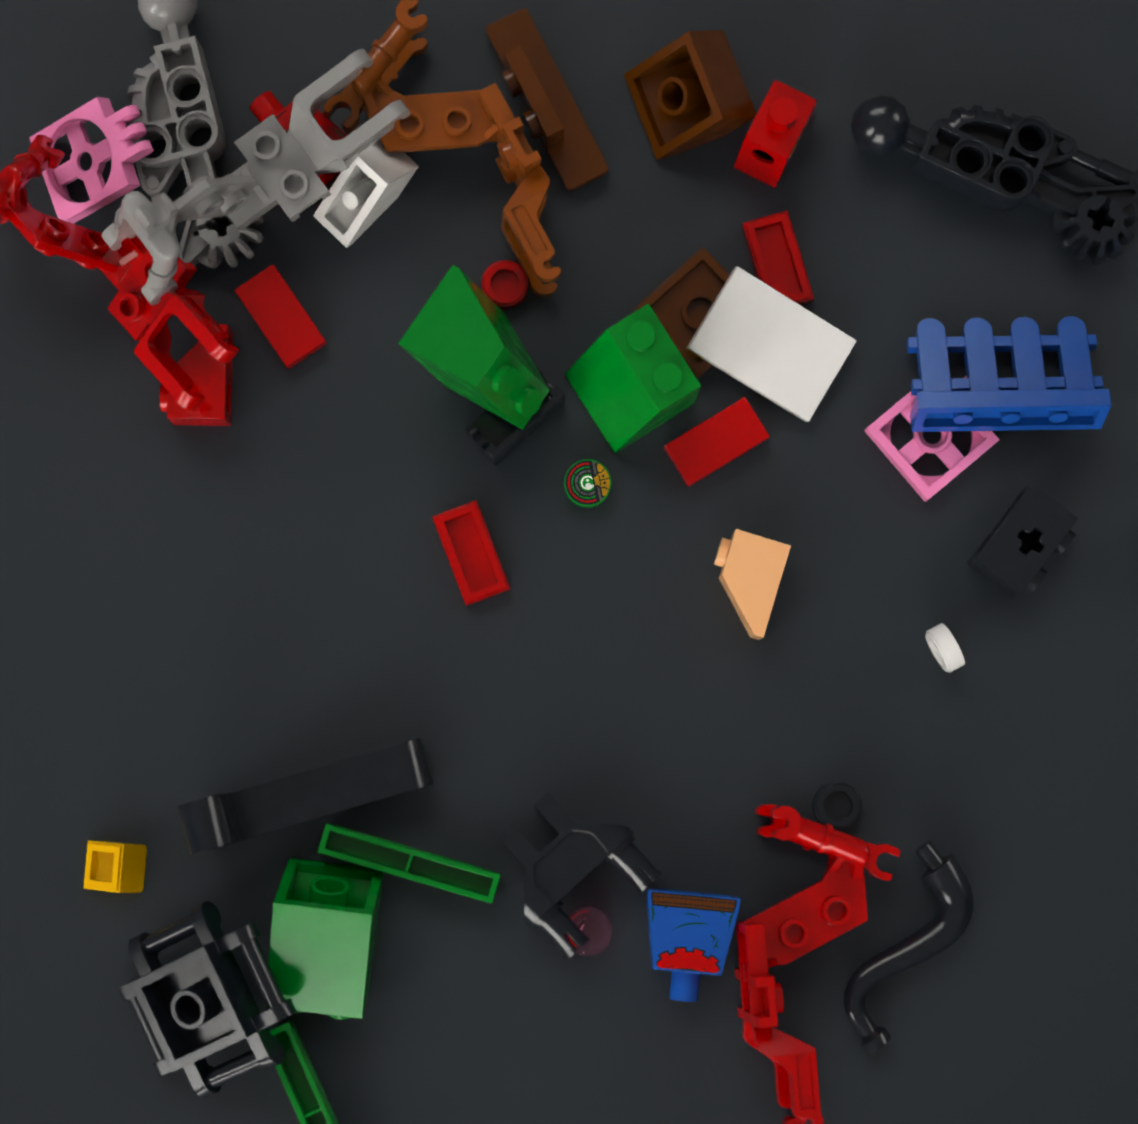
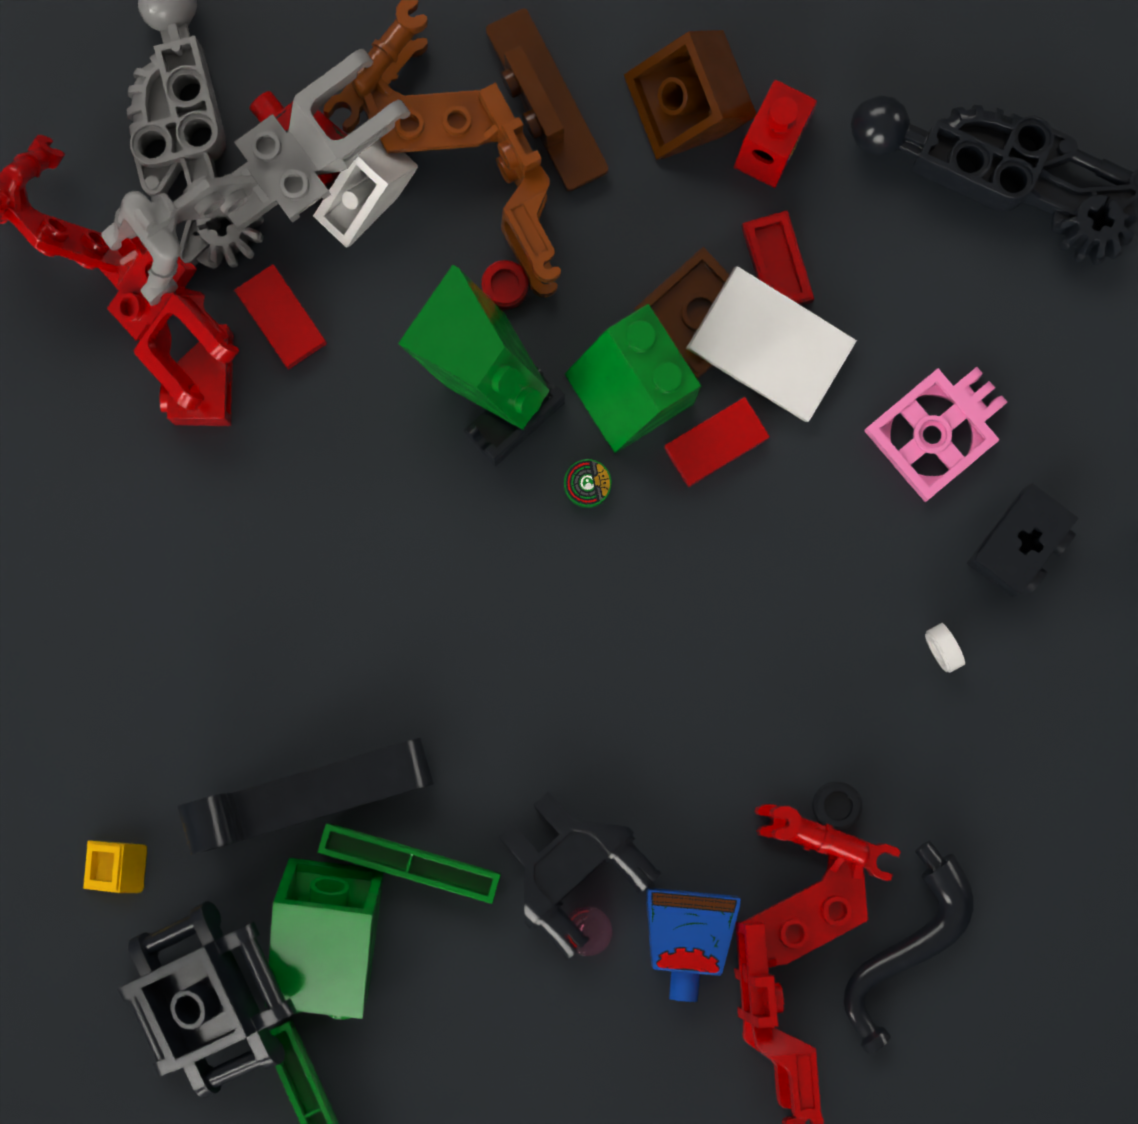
(116, 146): bright pink piece -> none
(471, 553): red tile -> none
(751, 576): light nougat slope -> none
(1010, 403): blue fence -> none

